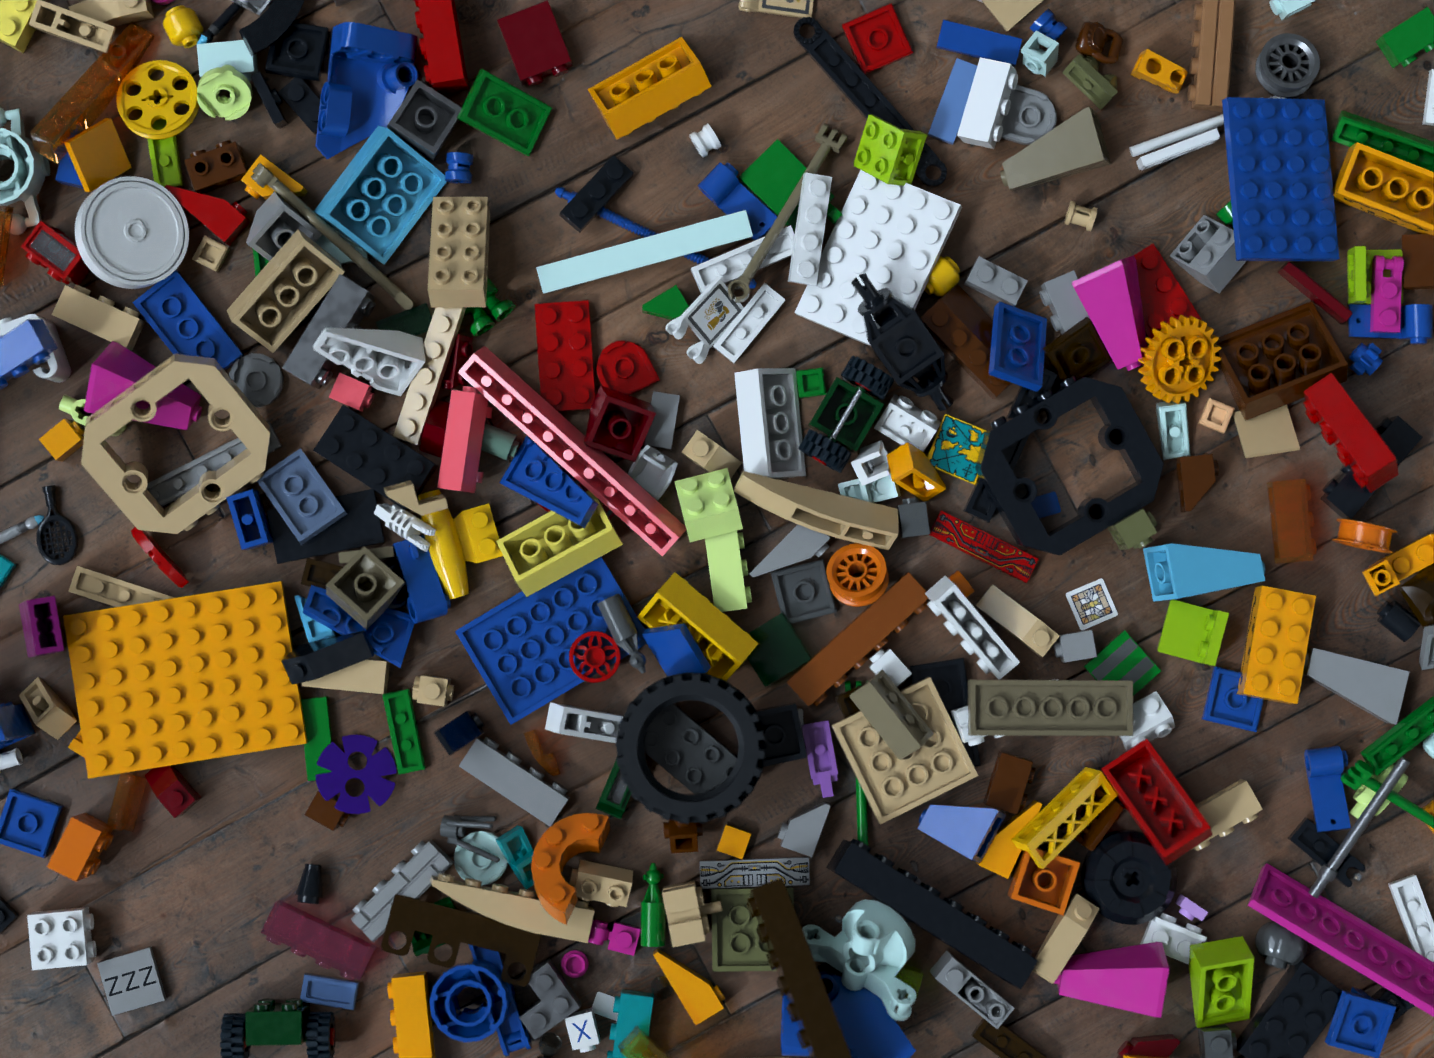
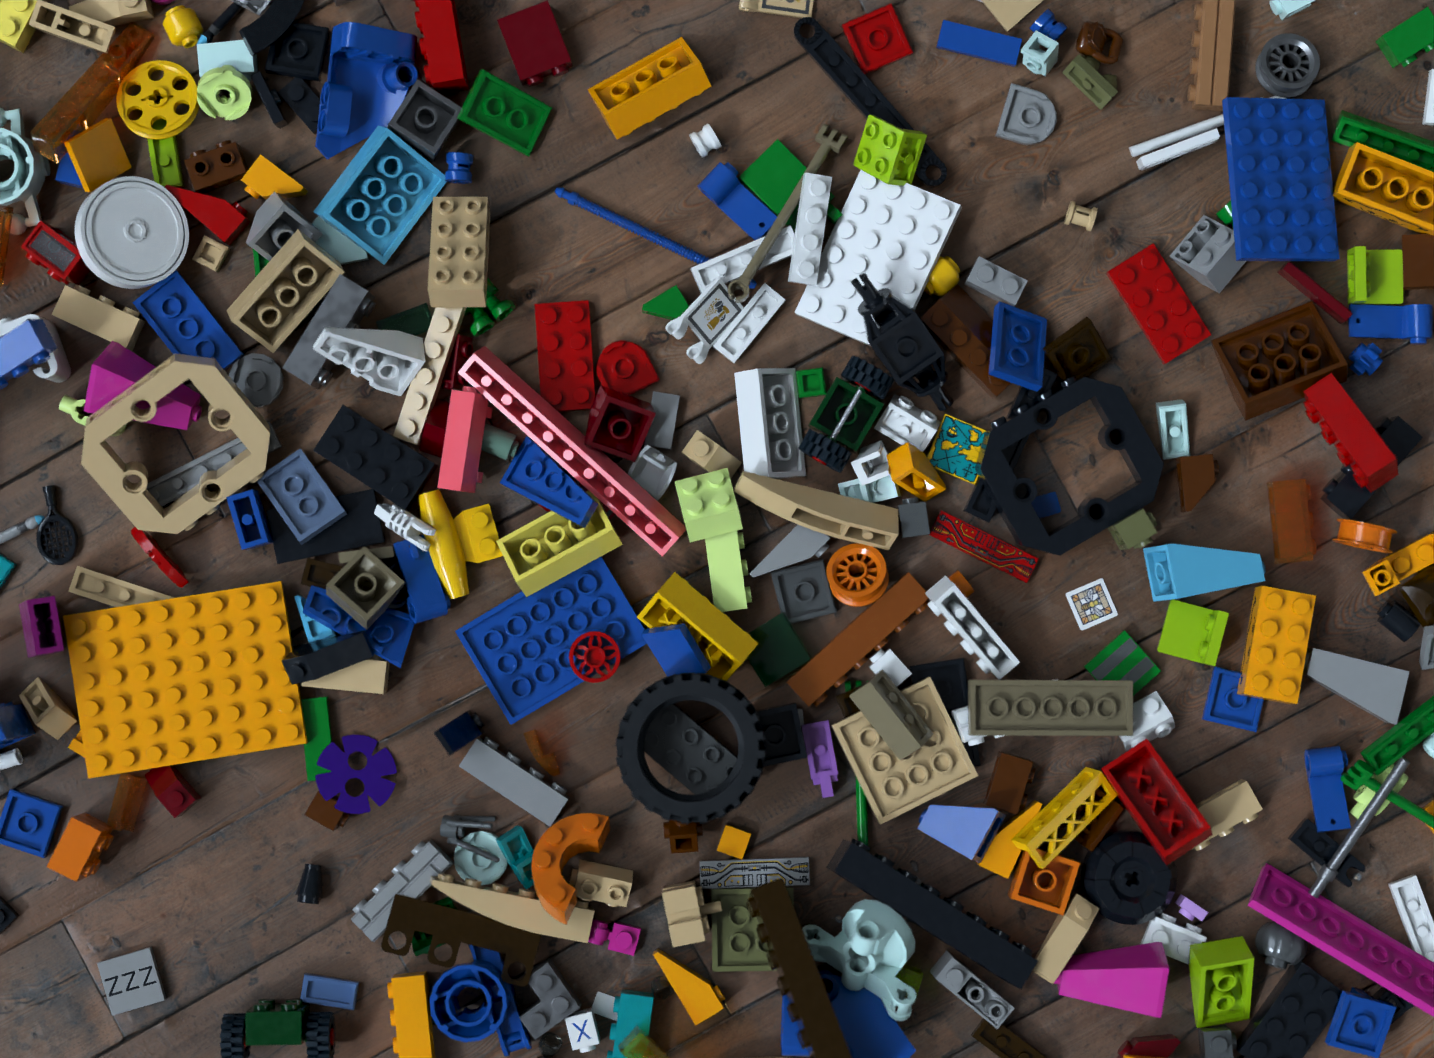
(61, 938): white brick -> none
(63, 439): light orange brick -> none
(264, 177): dark tan hinge -> none
(318, 940): clear pink brick -> none
(352, 392): coral brick -> none
(404, 731): green tile -> none
(405, 495): tan slope -> none
(432, 690): tan brick -> none
(574, 963): dark pink plate -> none
(582, 722): white slope -> none
(596, 194): black plate -> none
(614, 795): dark green window -> none
(622, 629): dark grey wheel -> none
(644, 251): light aqua tile -> none
(653, 911): green wheel -> none
(804, 829): light grey slope -> none
(953, 102): medium blue tile -> none
(988, 103): white brick -> none
(1017, 621): tan slope -> none
(1062, 152): dark tan slope -> none
(1063, 302): light grey brick -> none
(1075, 646): light grey brick -> none
(1115, 309): dark pink slope -> none
(1159, 71): light orange leg -> none
(1179, 359): light orange gear -> none
(1216, 415): light nougat tile -> none
(1267, 433): tan piece -> none
(1386, 295): dark pink plate -> none

